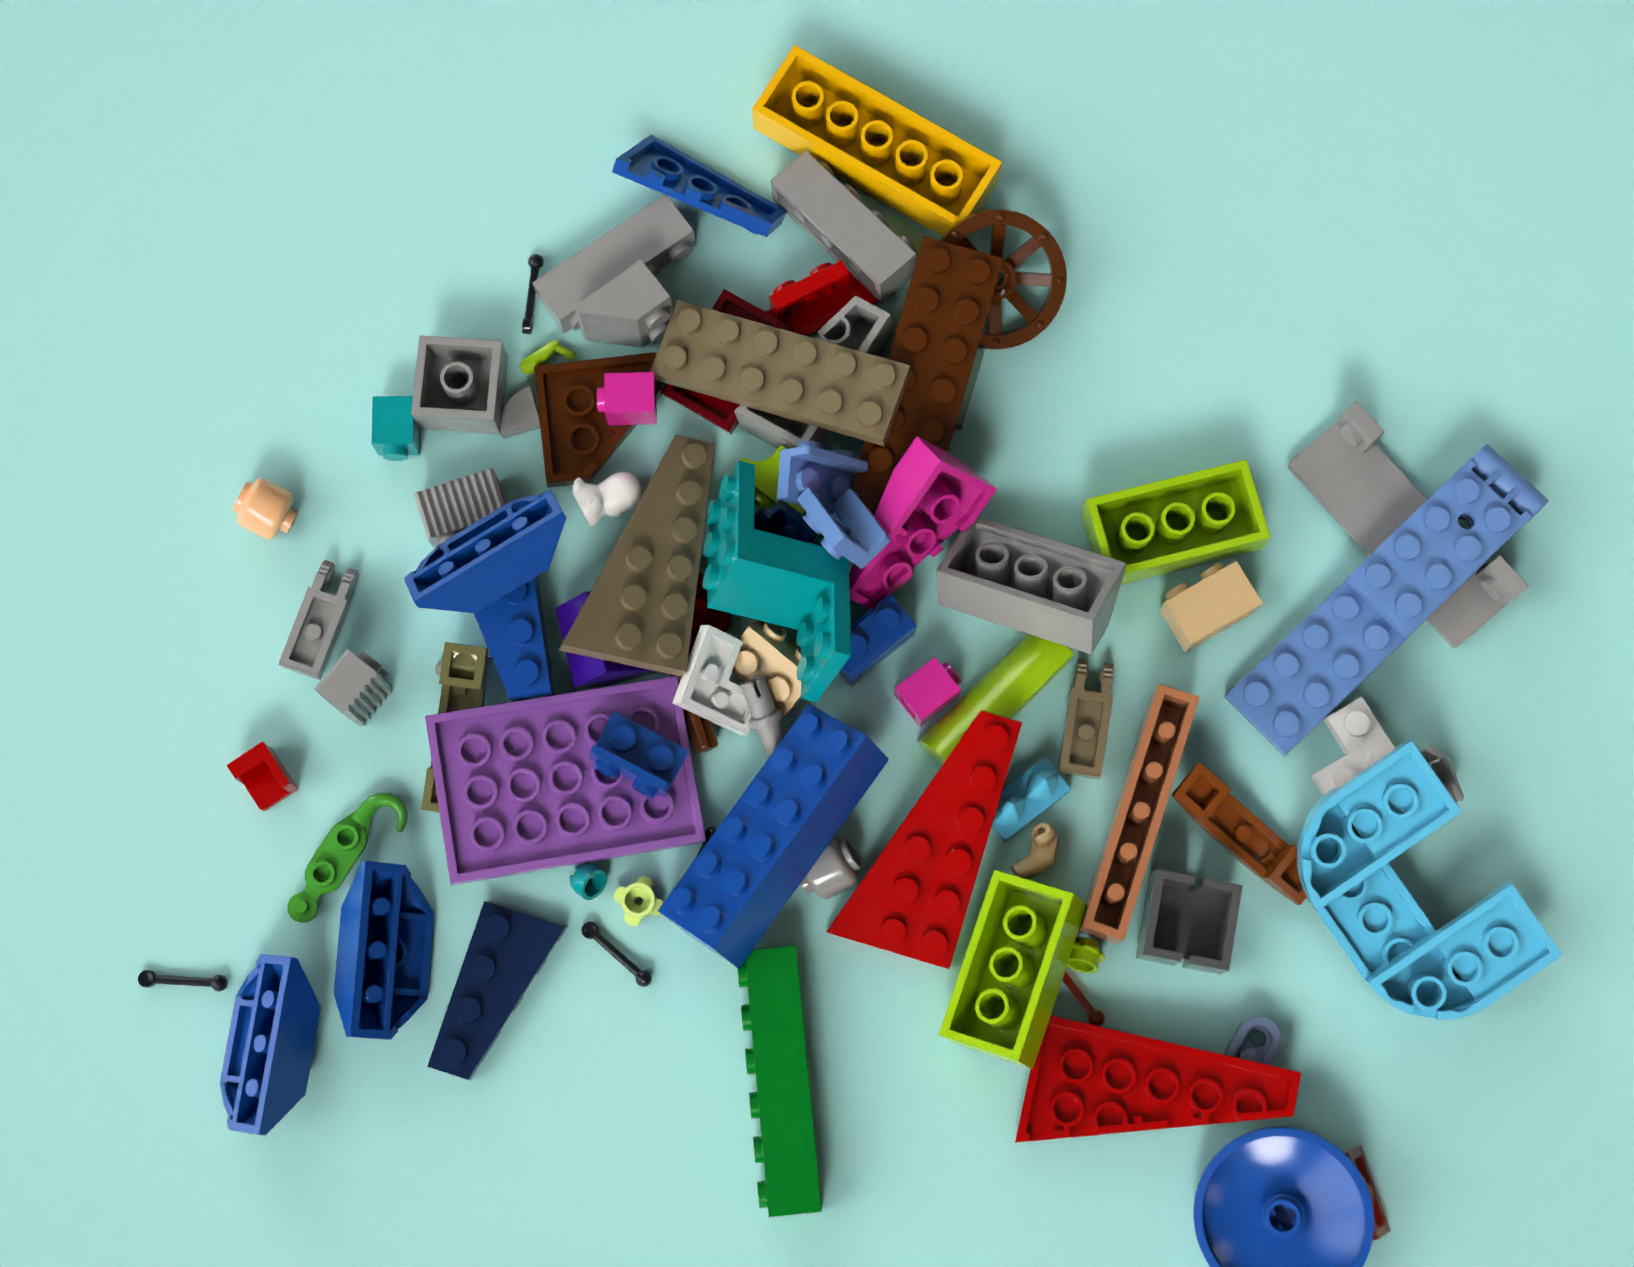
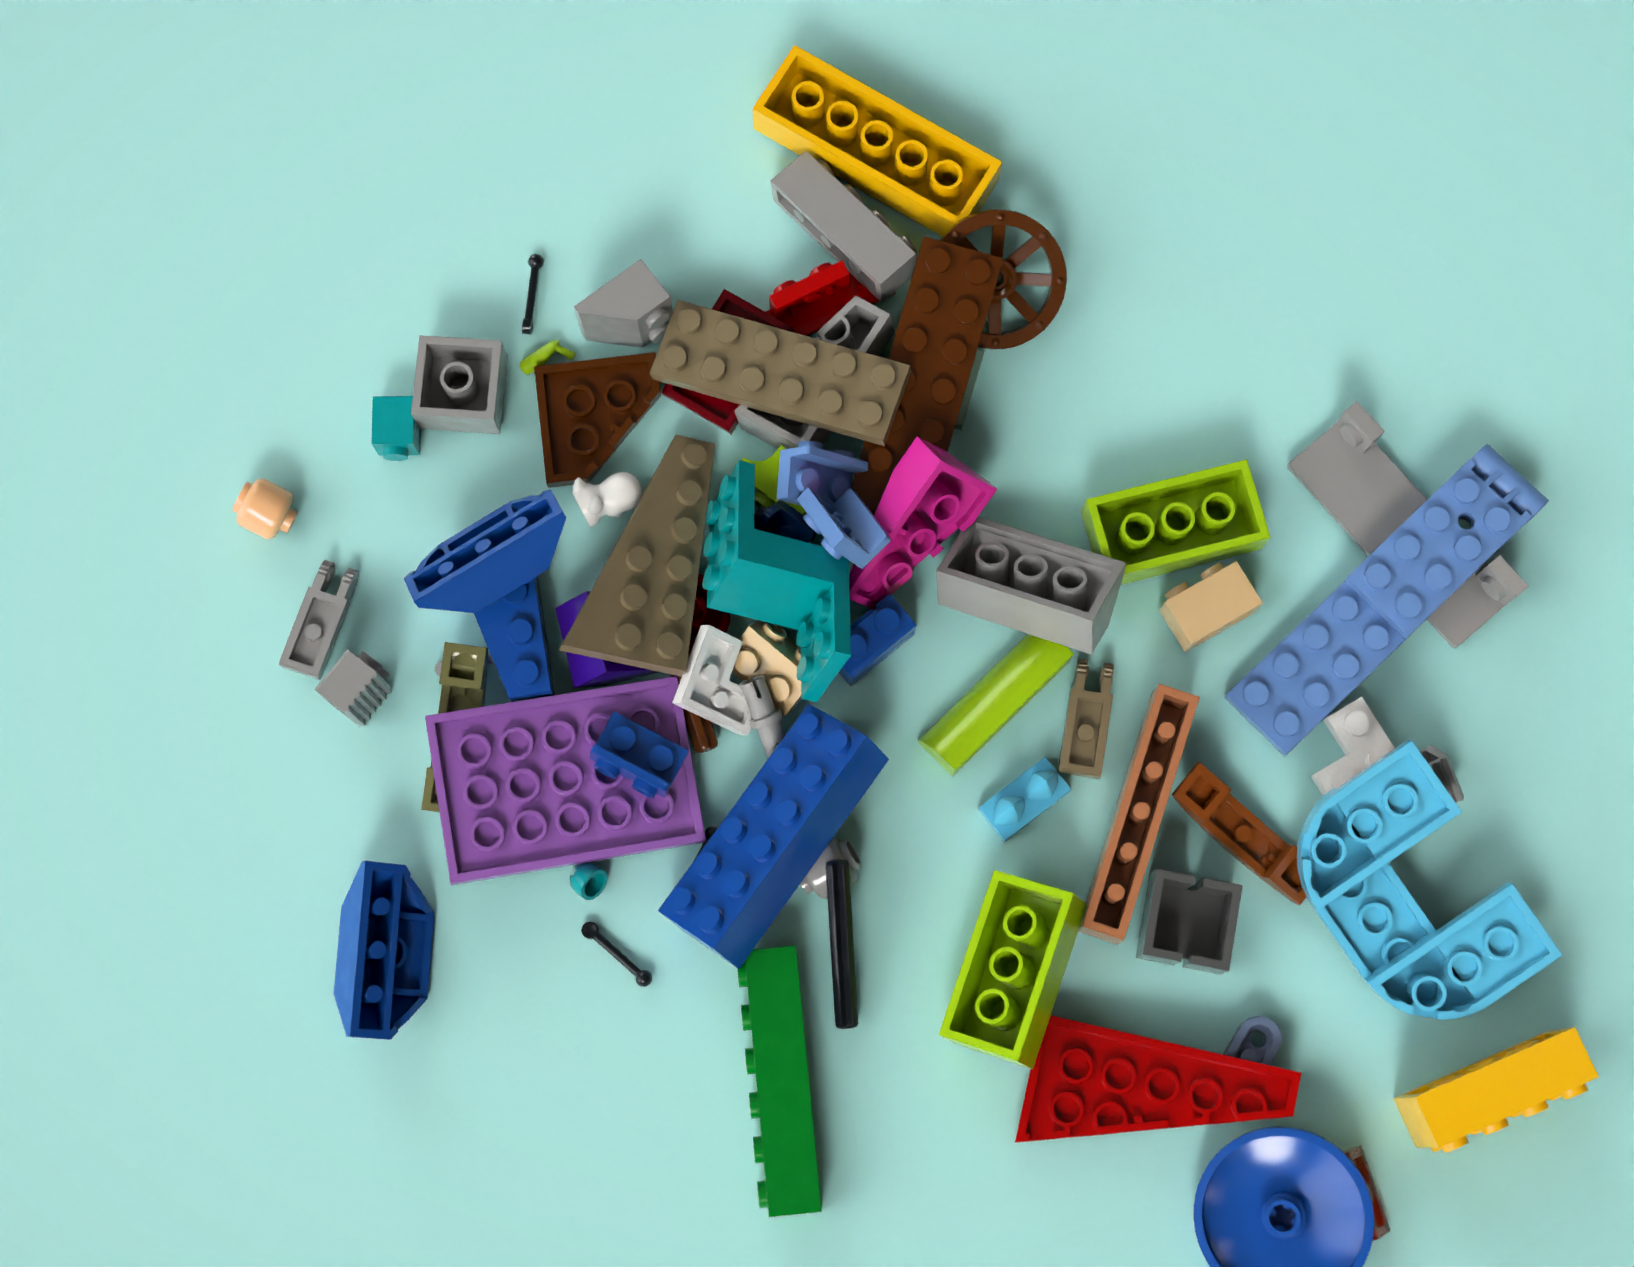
(149, 979): black hinge -> none
(263, 776): red panel -> none
(269, 1045): blue wedge -> none
(340, 853): bright green piece -> none
(458, 504): light grey brick -> none
(494, 976): dark blue wing -> none
(519, 414): light grey tile -> none
(627, 896): yellowish green plate -> none
(628, 398): dark pink brick -> none
(653, 235): light grey brick -> none
(694, 183): blue wing -> none
(841, 943): none -> black axle
(927, 871): red wing -> none
(928, 690): dark pink brick -> none
(1041, 854): tan arm -> none
(1085, 956): lime plate -> none
(1095, 1017): clear red hinge -> none
(1496, 1088): none -> yellow brick

